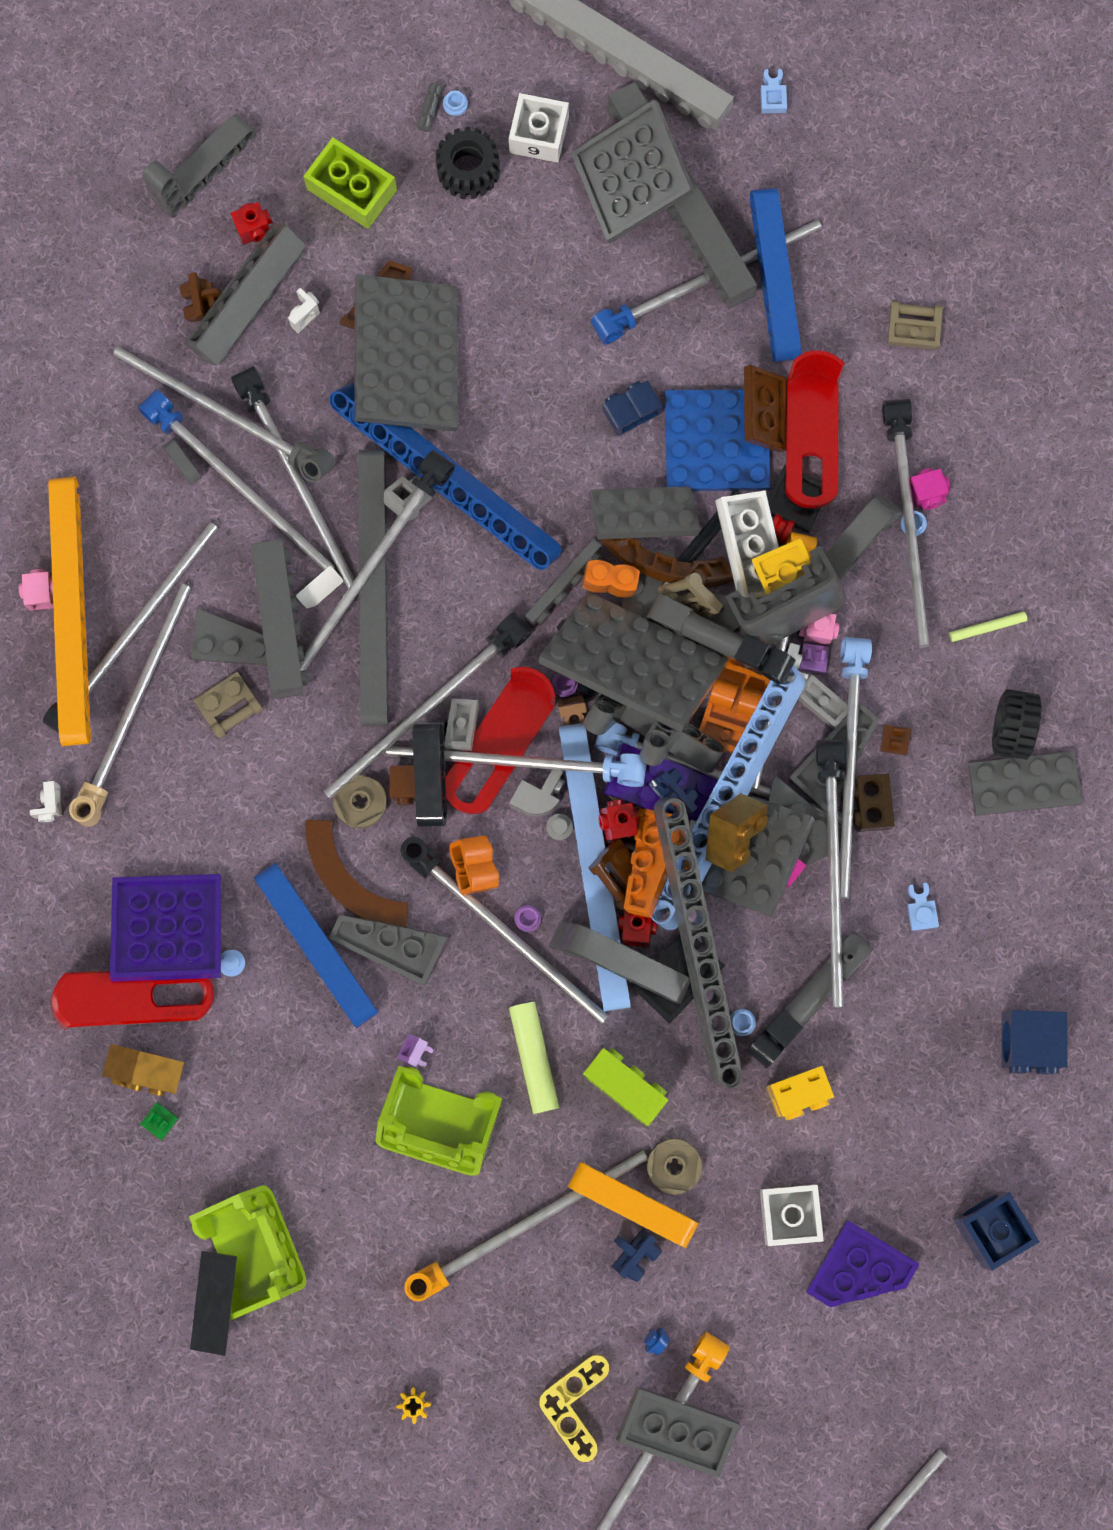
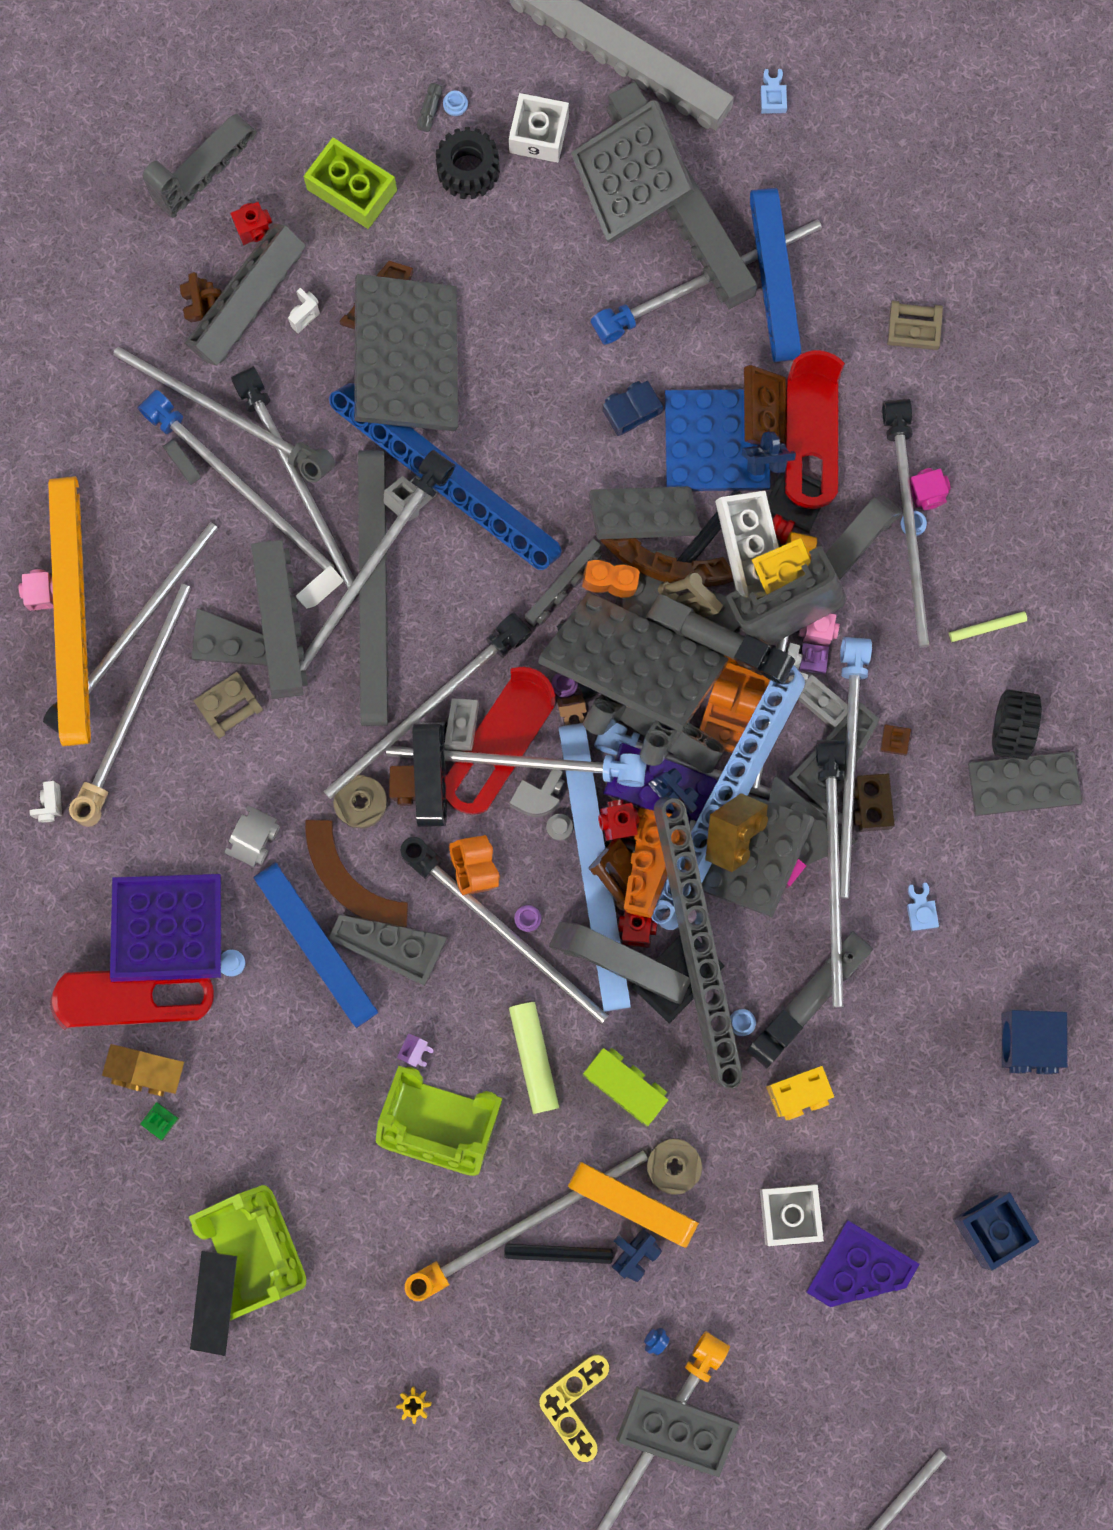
(252, 836): none -> light grey brick
(558, 1253): none -> black axle
(769, 452): none -> dark blue hips

